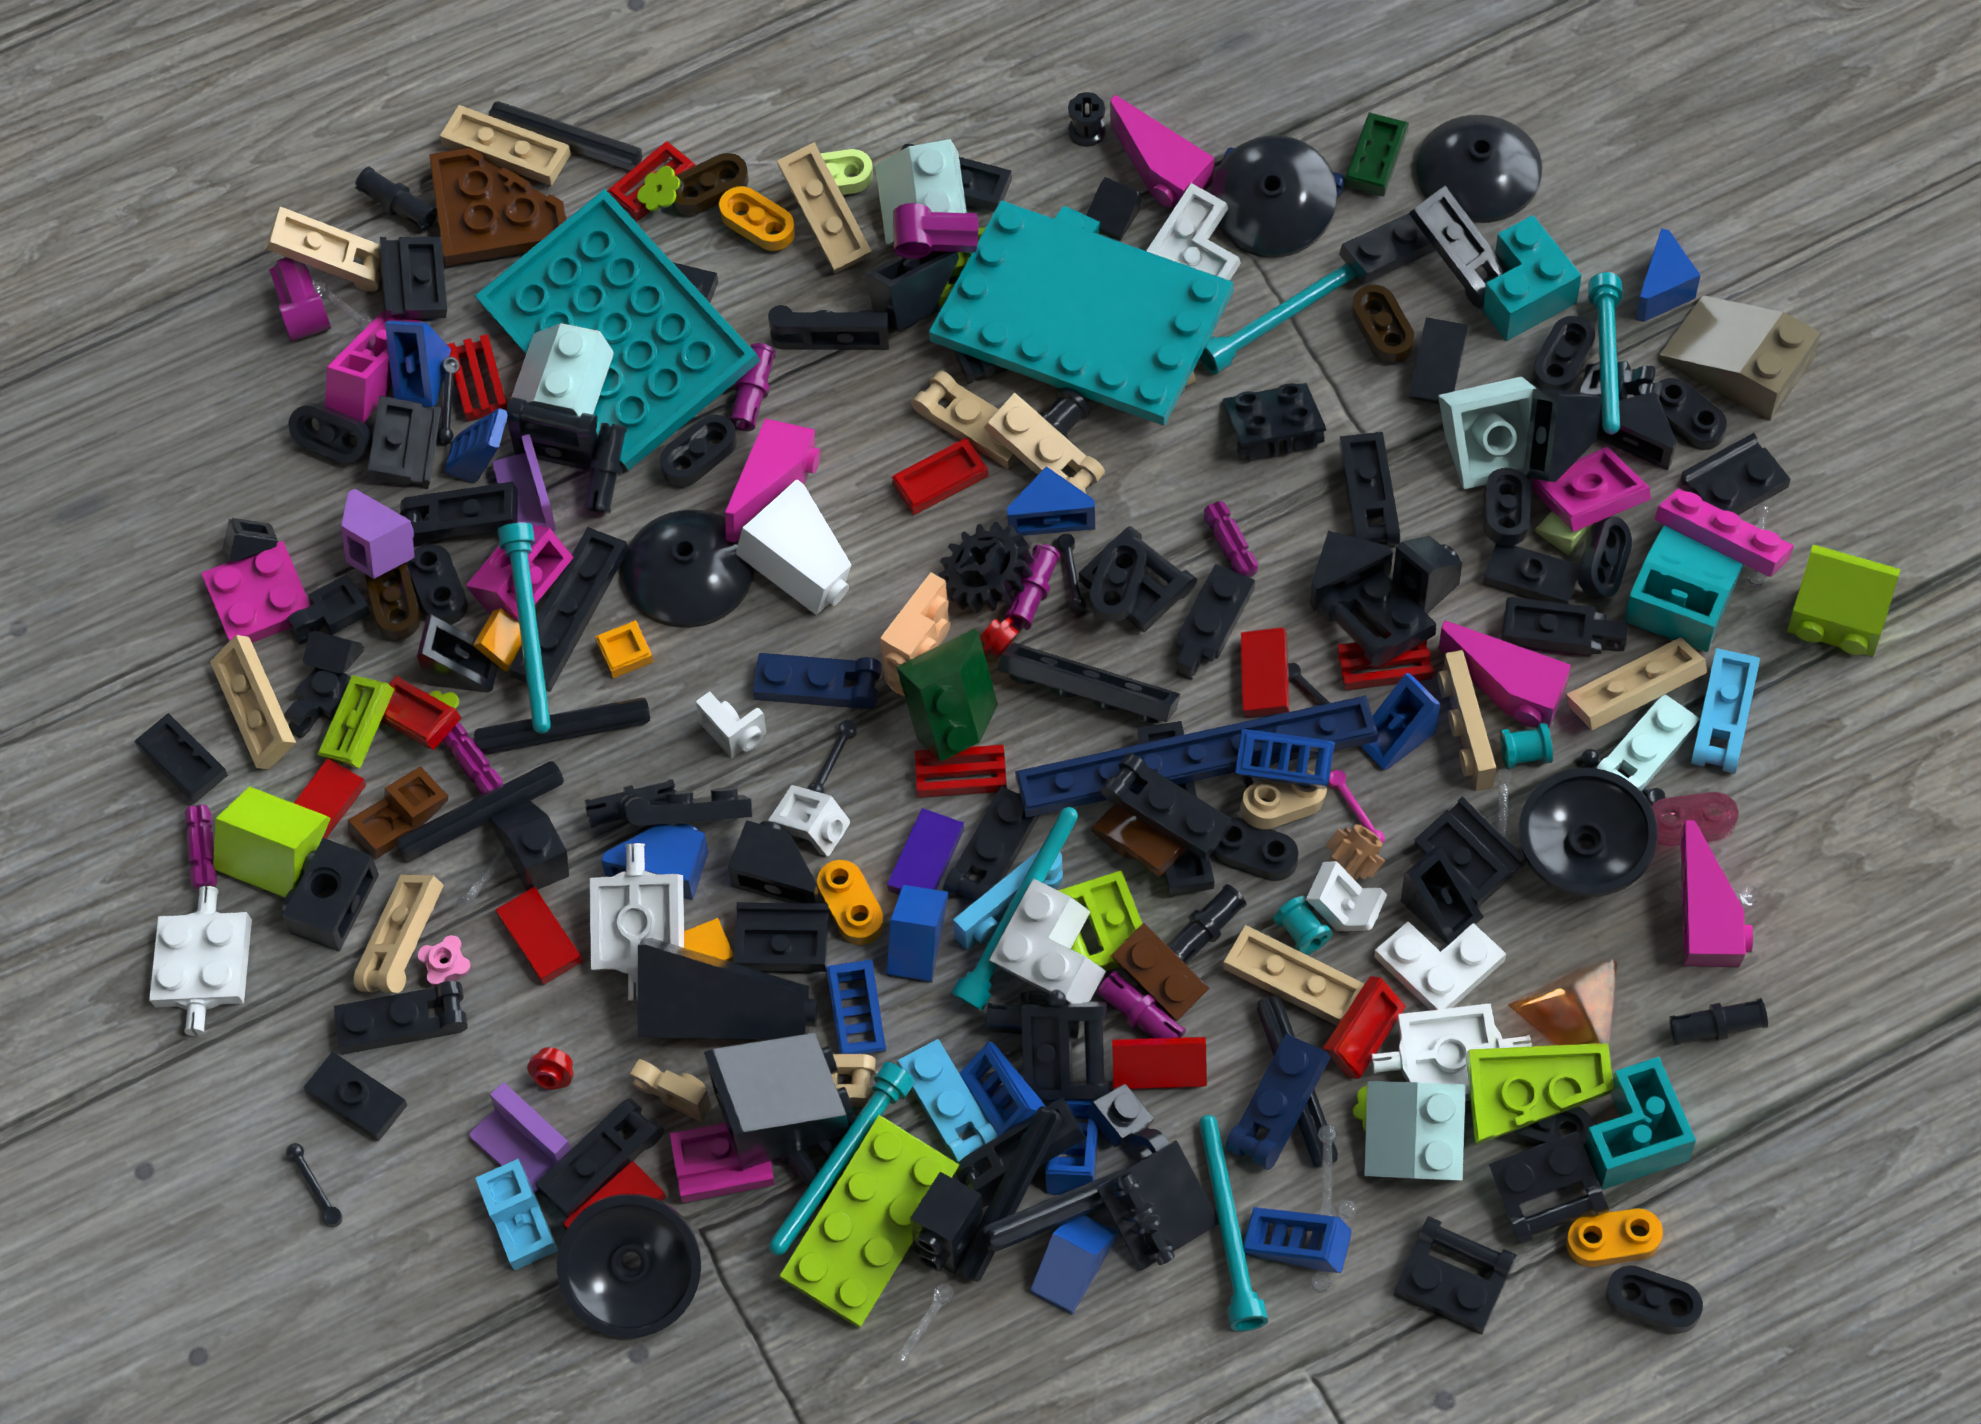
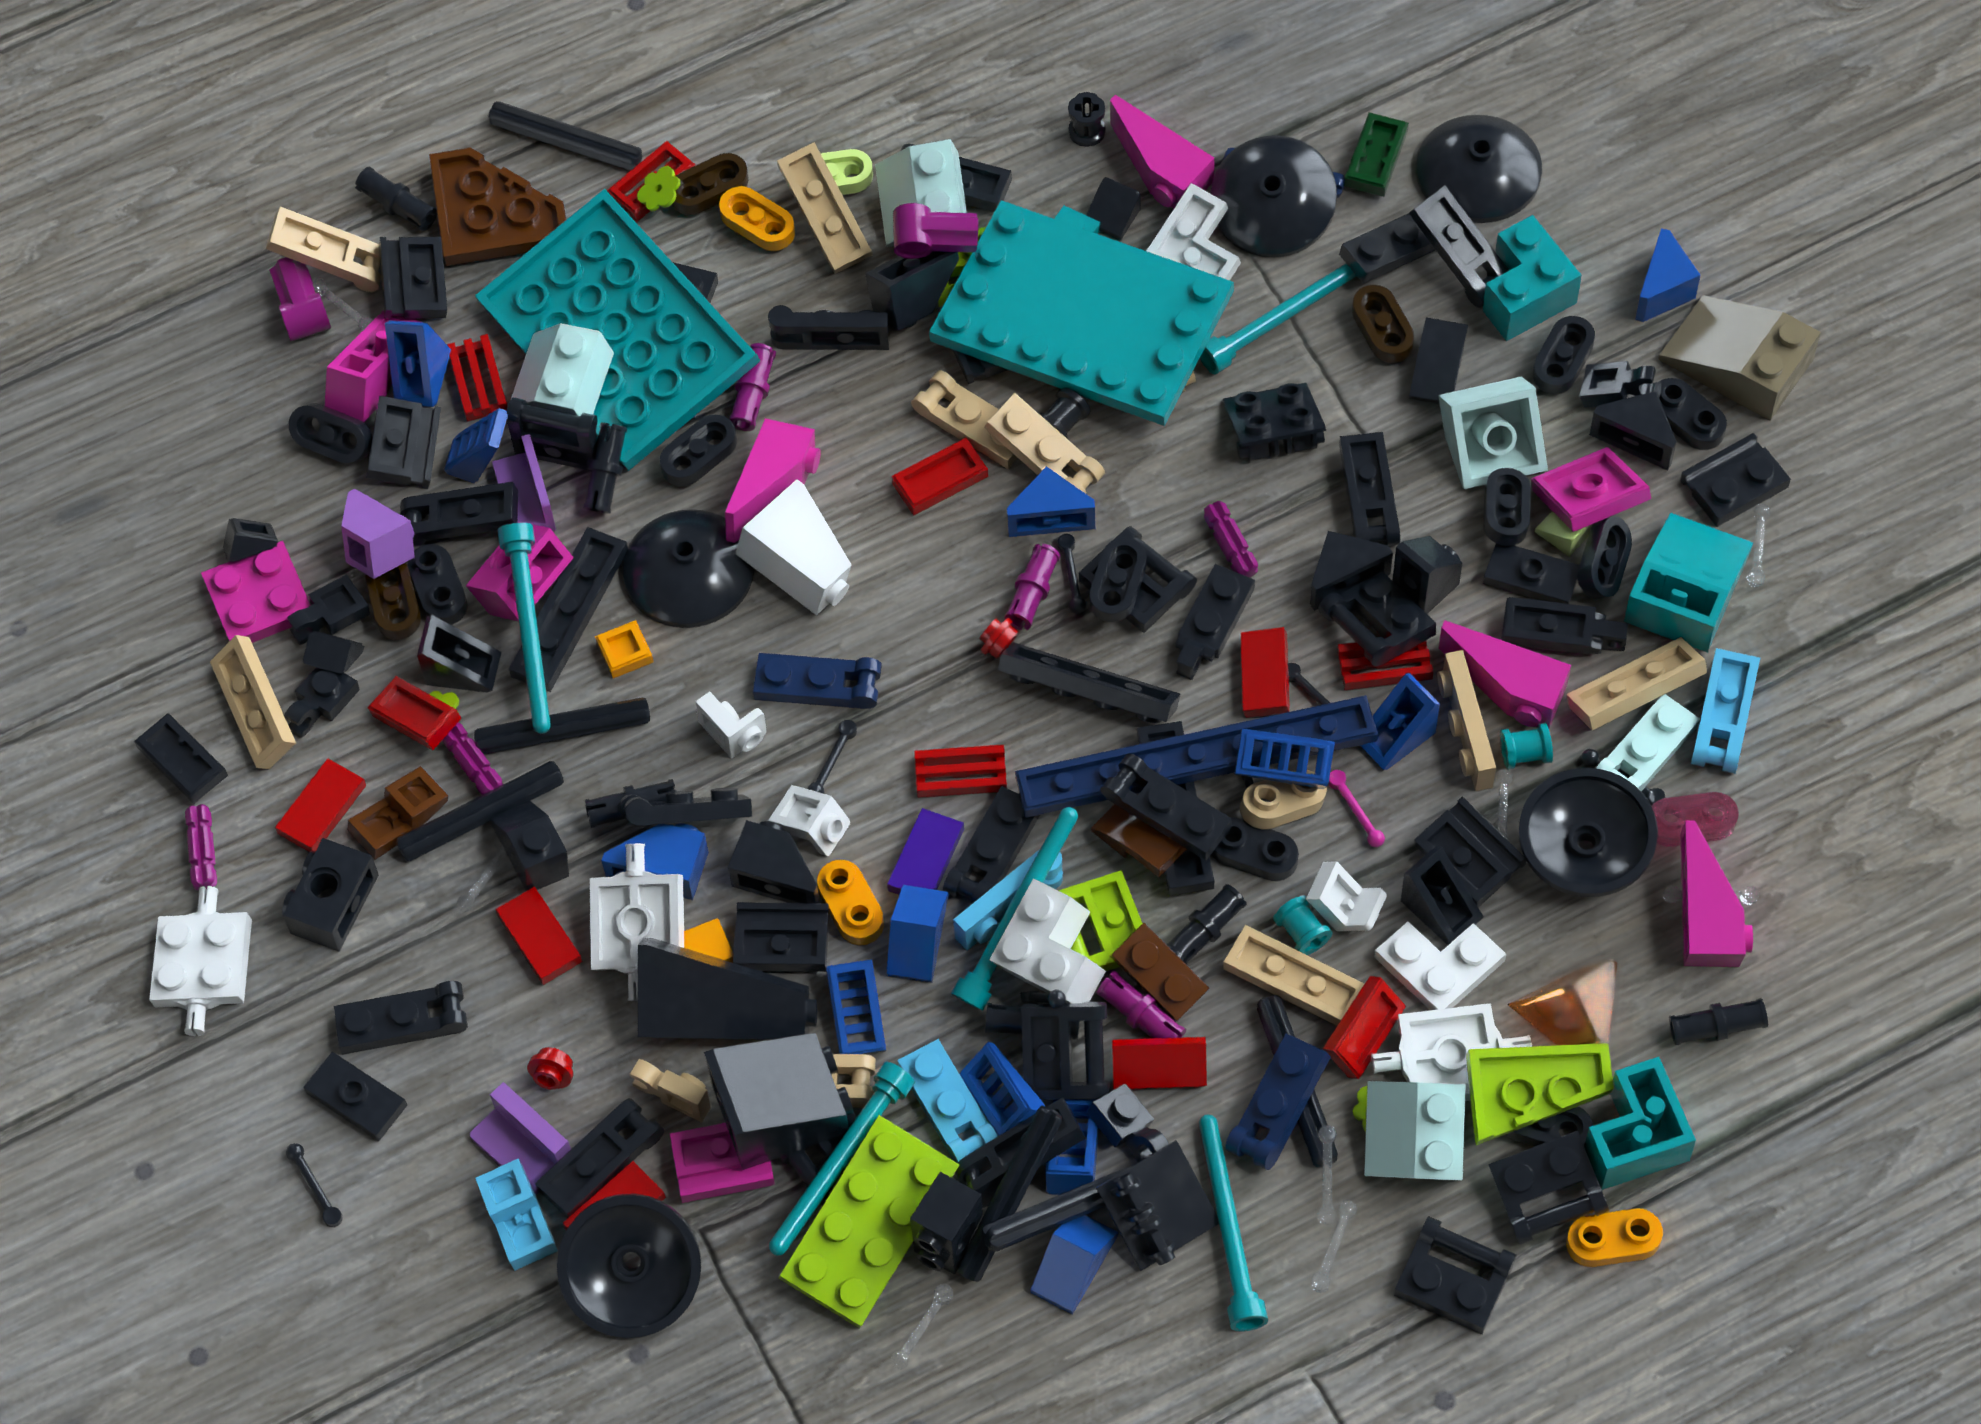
(266, 840): lime slope -> none
(361, 723): lime tile -> none
(397, 934): tan plate -> none
(449, 367): black hinge -> none
(450, 971): bright pink plate -> none
(500, 639): light orange tile -> none
(506, 145): tan plate -> none
(916, 628): light nougat plate -> none
(949, 695): dark green slope -> none
(986, 567): black gear -> none
(1326, 1245): blue slope -> none
(1356, 851): medium nougat gear -> none
(1559, 431): black slope -> none
(1605, 294): teal piece -> none
(1655, 1295): black plate -> none
(1724, 532): dark pink plate -> none
(1843, 601): lime slope -> none

